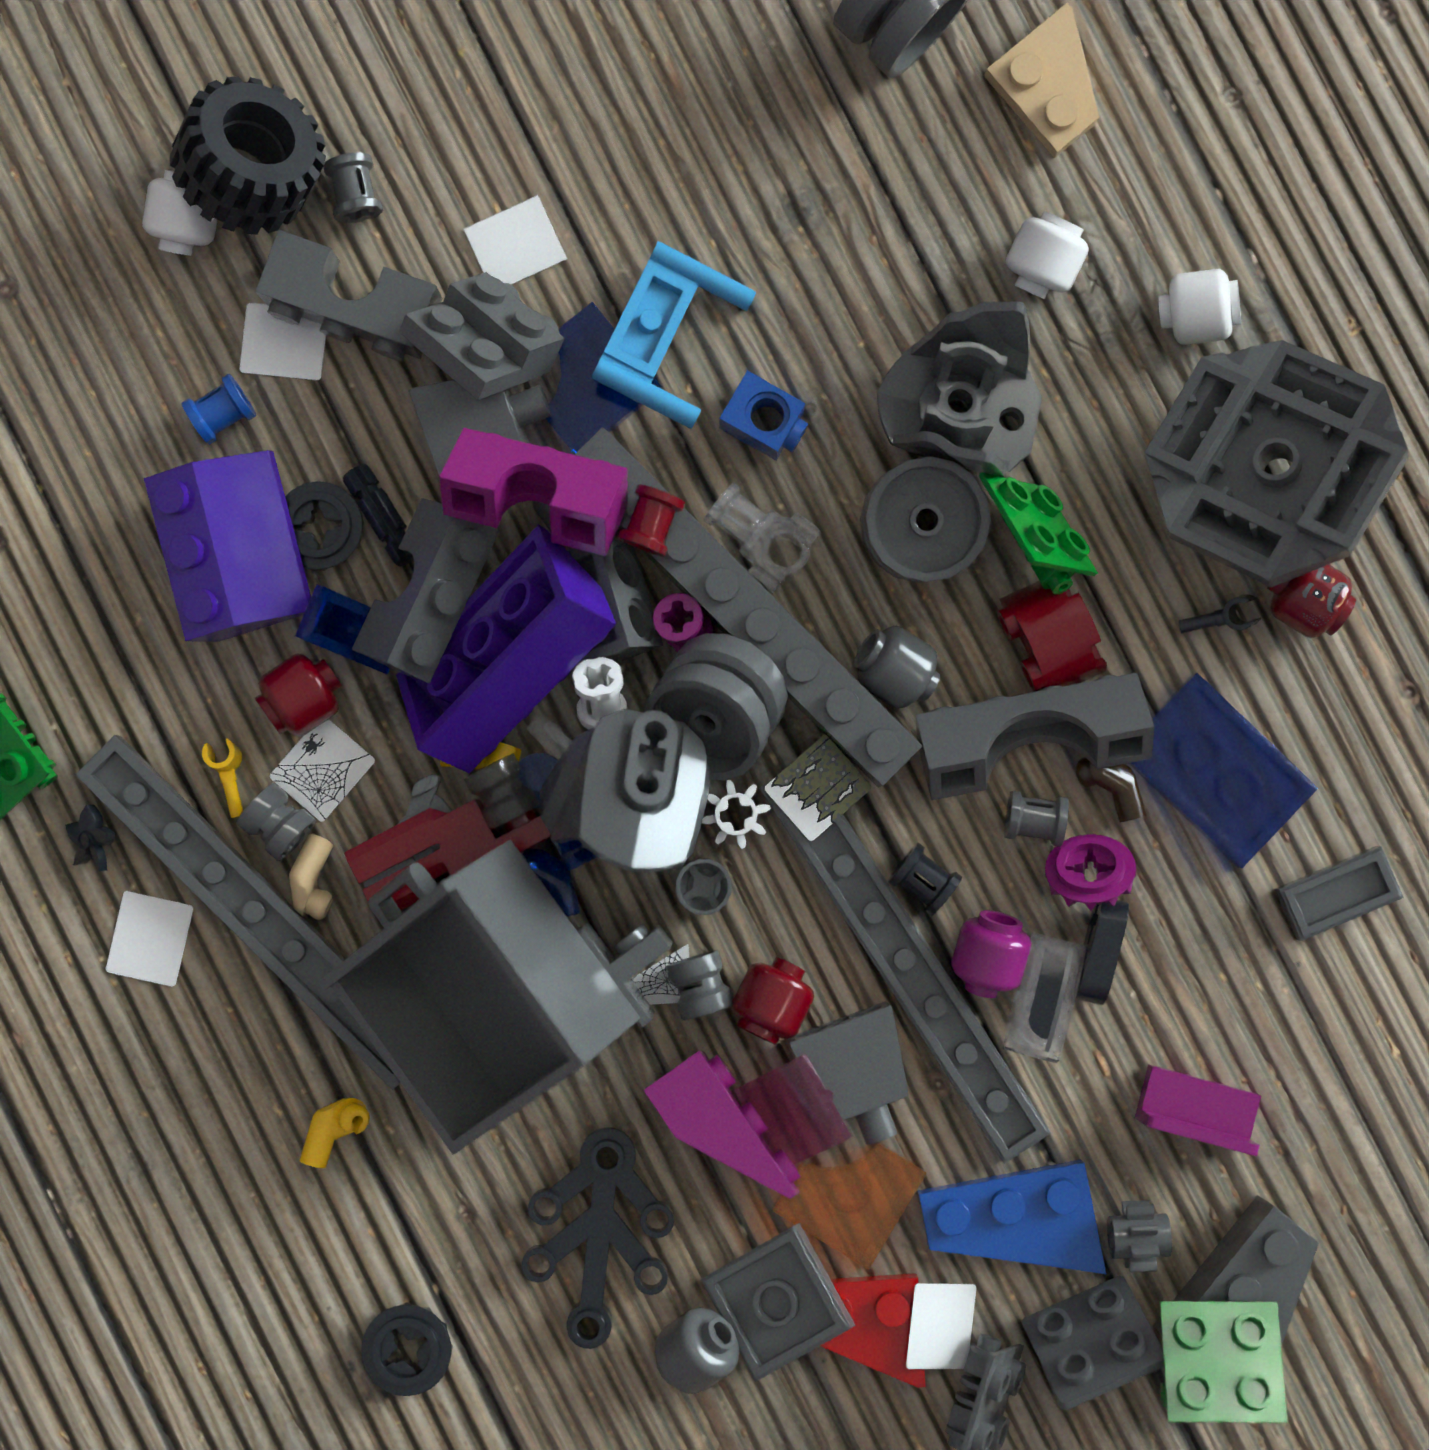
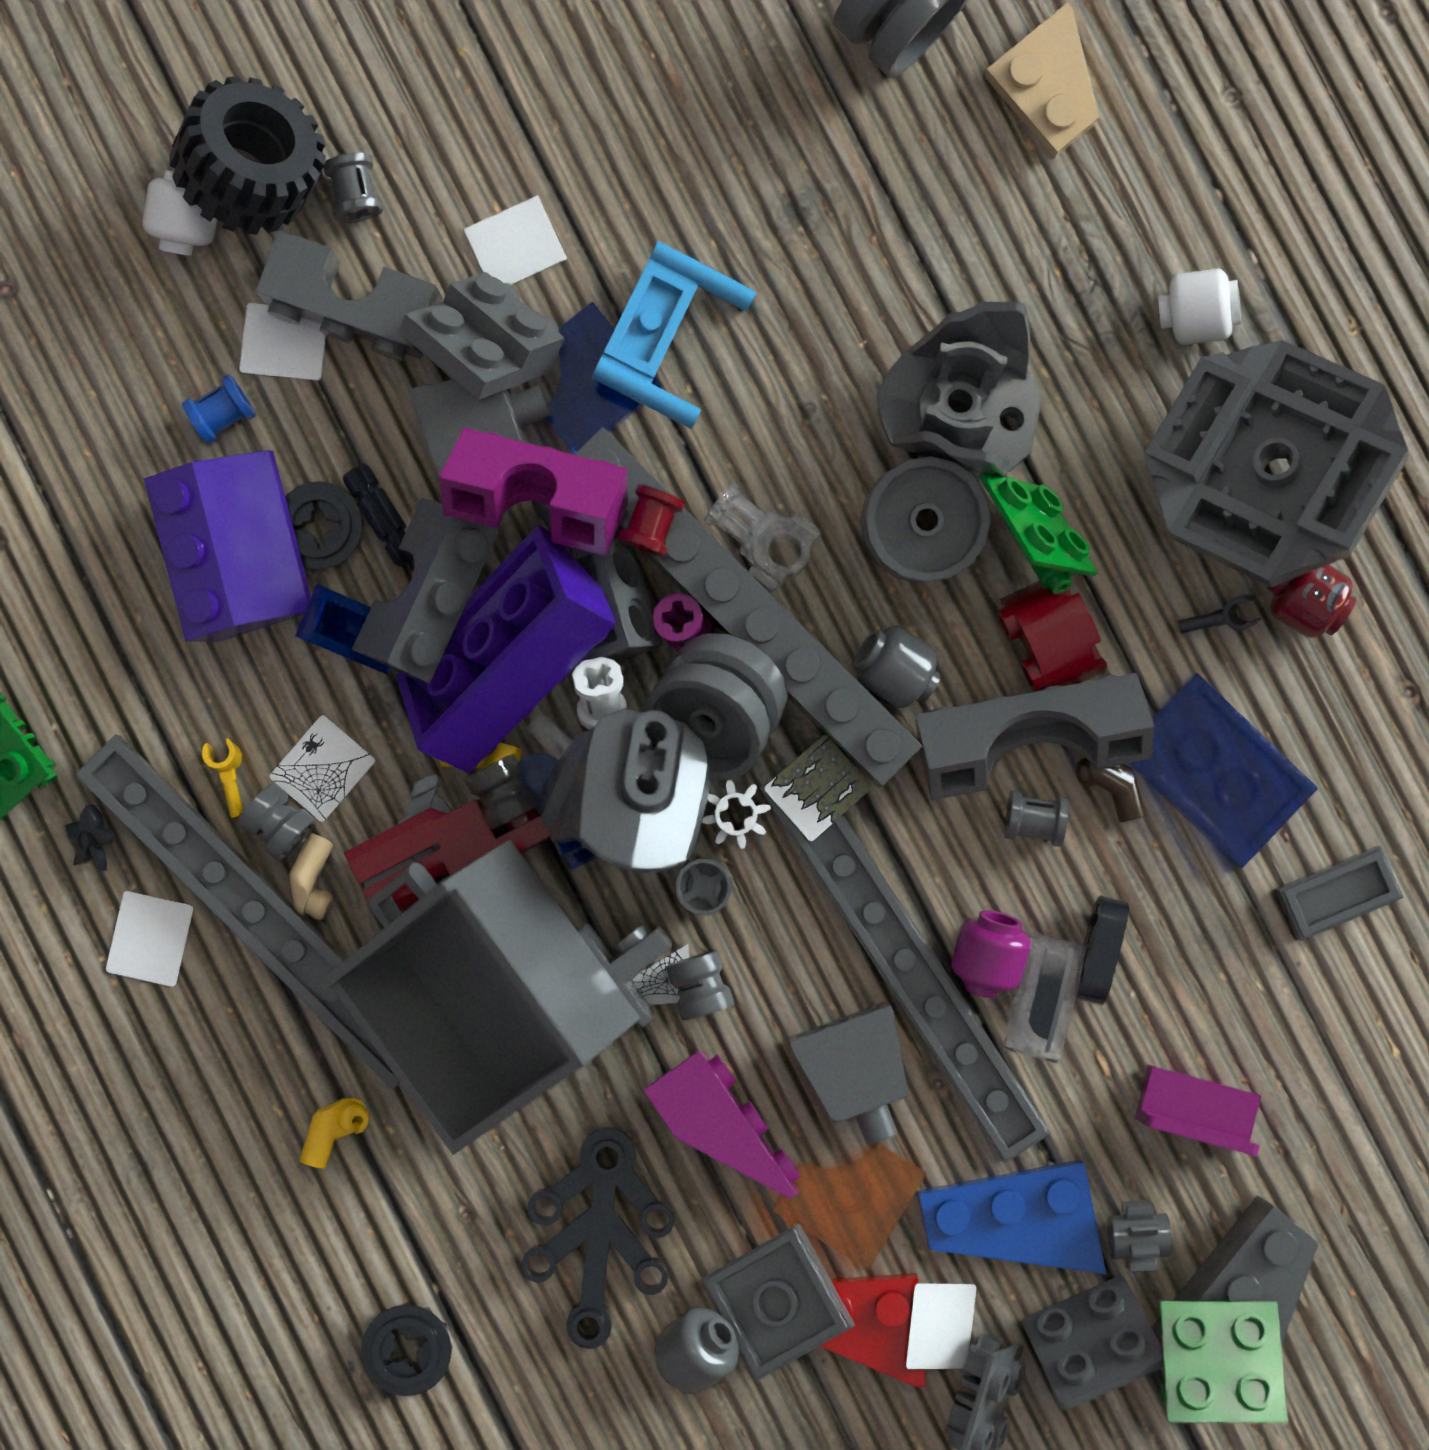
(298, 694): dark red head -> none
(556, 878): clear blue arm -> none
(757, 393): blue brick -> none
(772, 1000): dark red head -> none
(795, 1110): clear pink piece -> none
(931, 896): black bush -> none
(1047, 254): white head -> none
(1110, 858): magenta gear -> none

